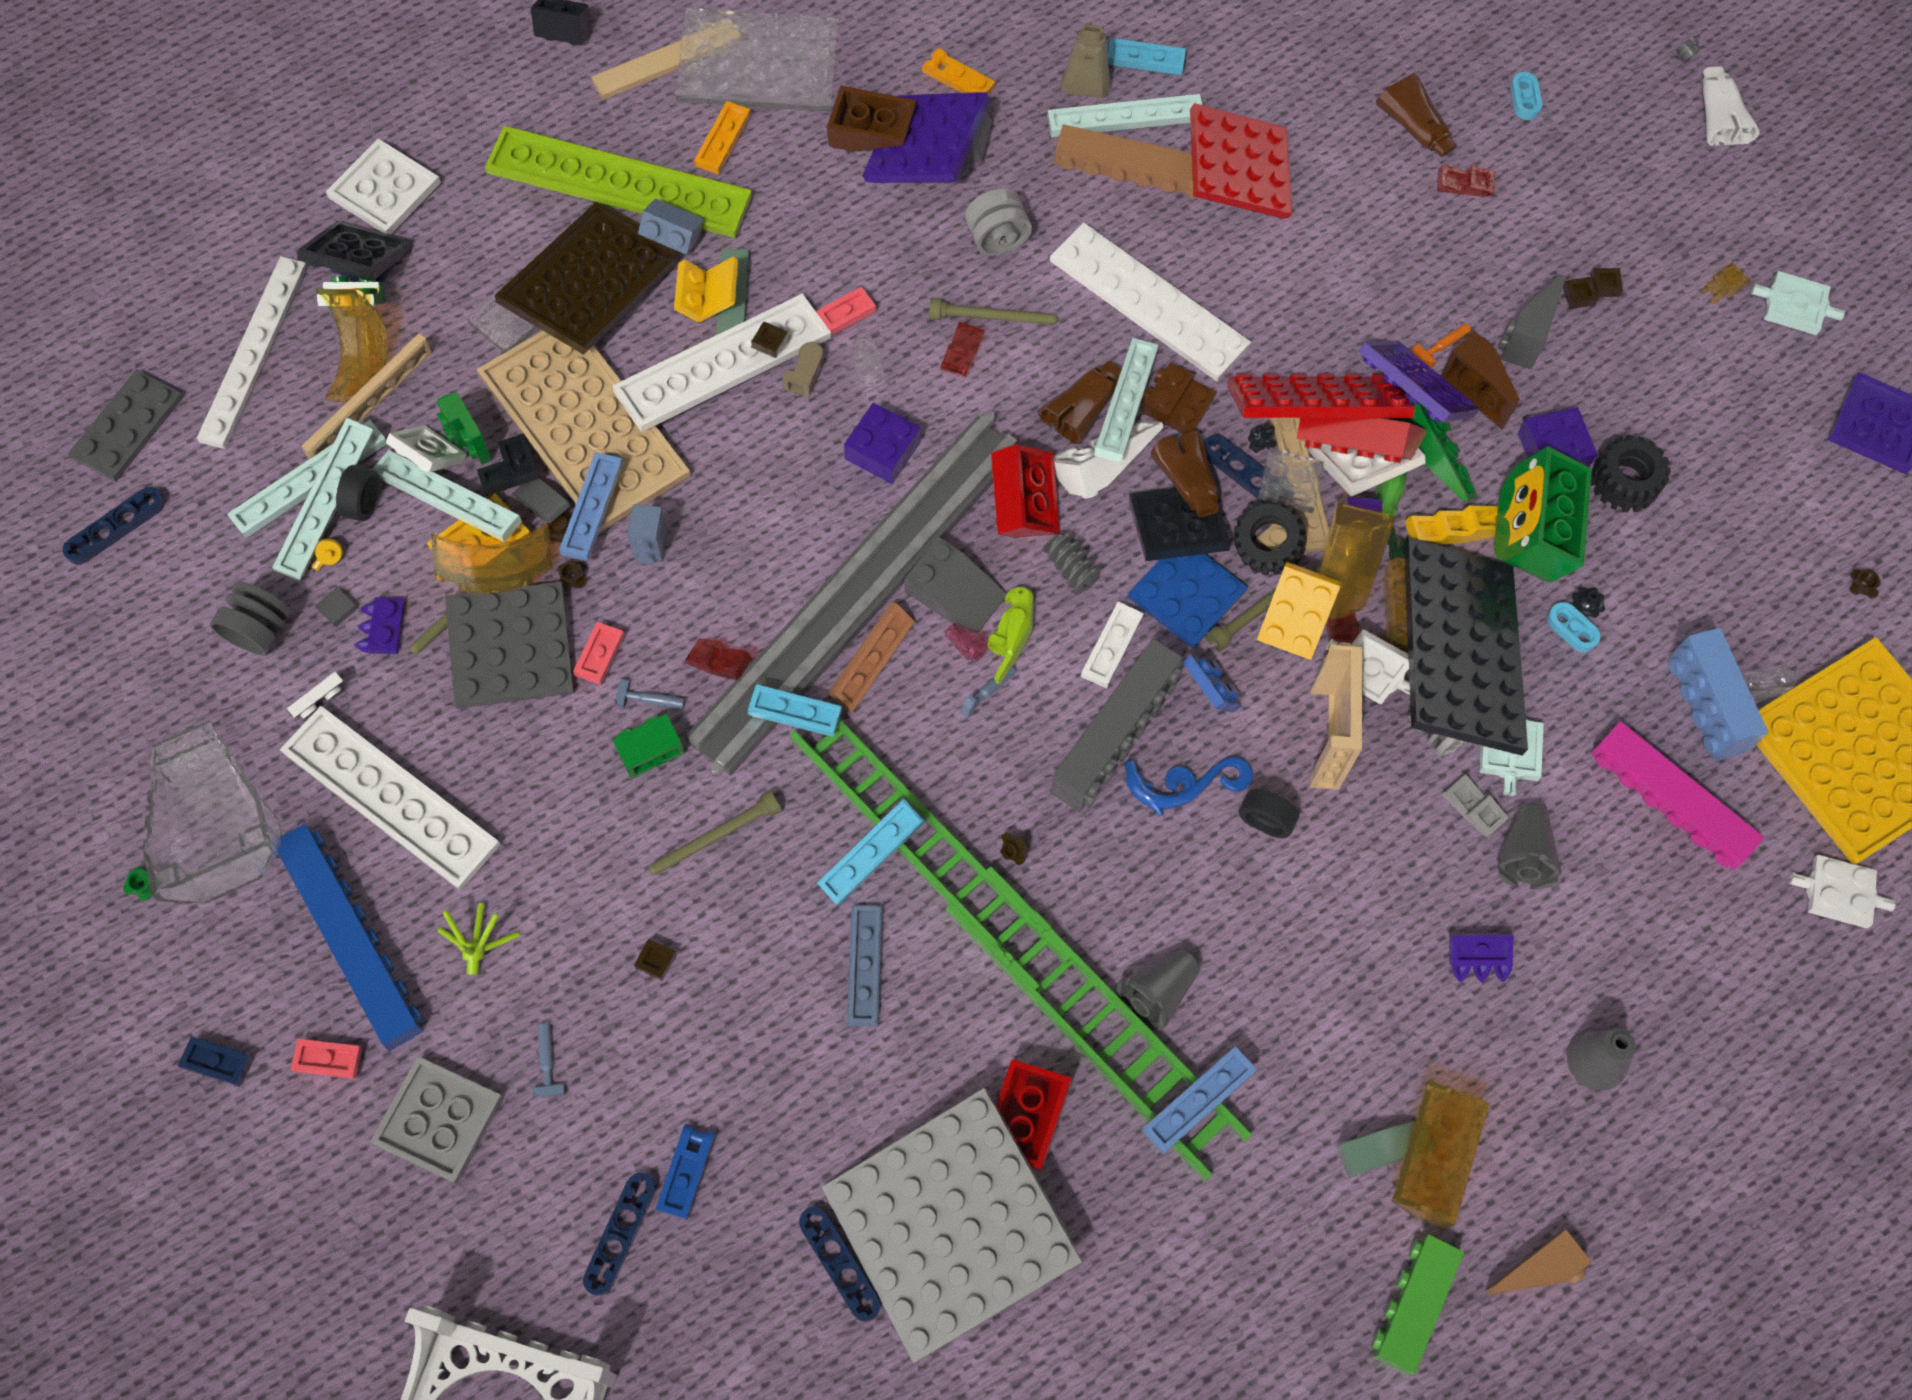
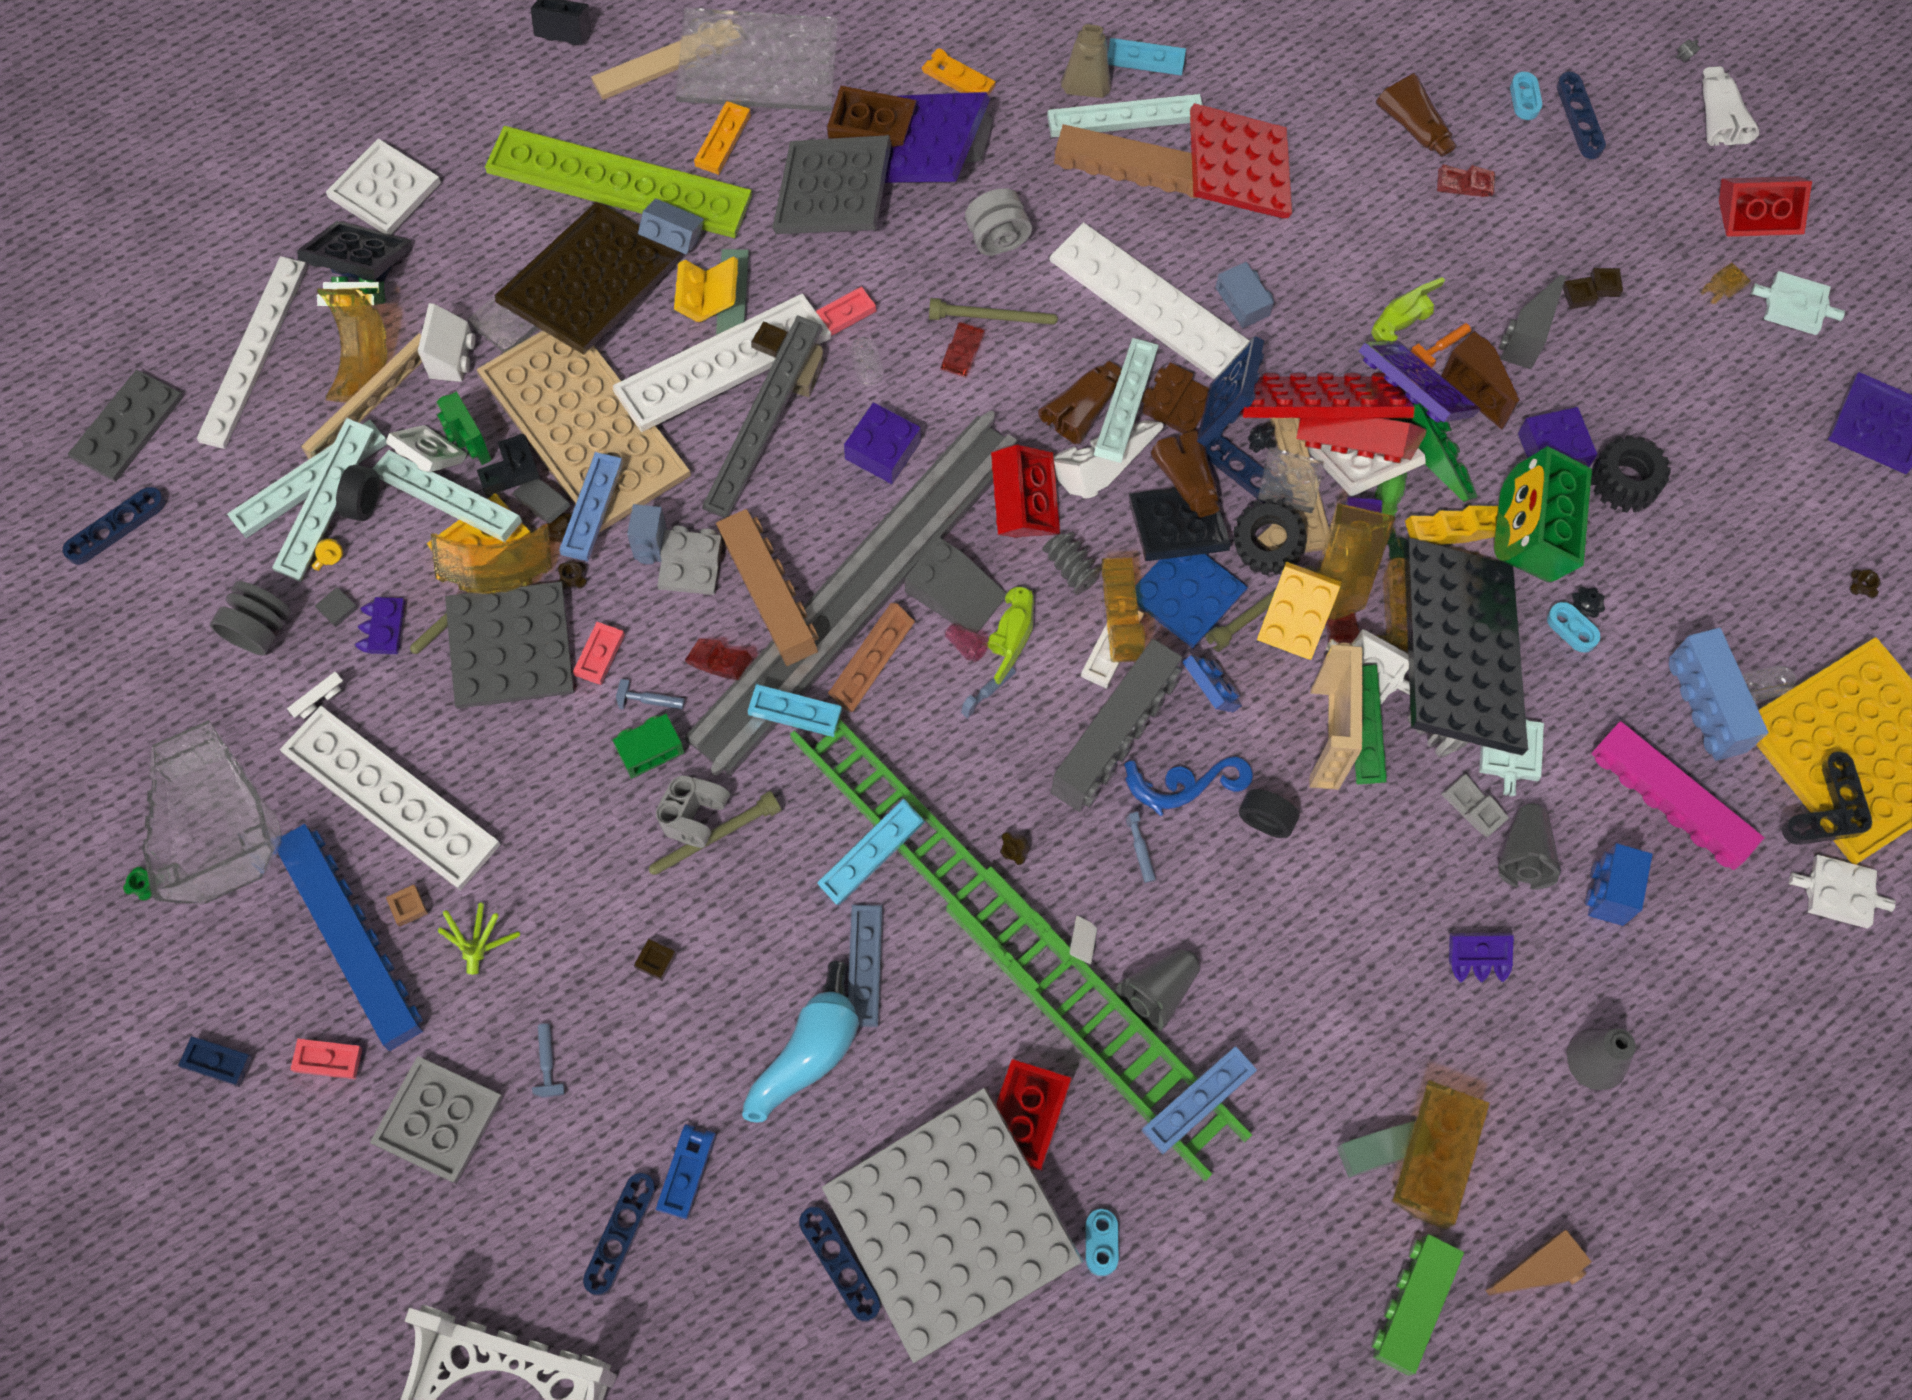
(406, 905): none -> medium nougat plate
(445, 344): none -> white slope
(685, 807): none -> light grey piece
(690, 560): none -> light grey plate
(762, 417): none -> dark grey tile
(767, 588): none -> medium nougat brick
(816, 1046): none -> medium azure animal
(832, 185): none -> dark grey plate
(1083, 940): none -> white sticker
(1101, 1242): none -> medium azure plate
(1124, 631): none -> clear yellow beam
(1140, 848): none -> sand blue piece
(1231, 391): none -> dark blue plate
(1244, 294): none -> sand blue brick
(1371, 760): none -> green tile
(1405, 311): none -> lime animal
(1584, 115): none -> dark blue beam
(1618, 884): none -> blue brick
(1764, 205): none -> red slope
(1840, 816): none -> black beam

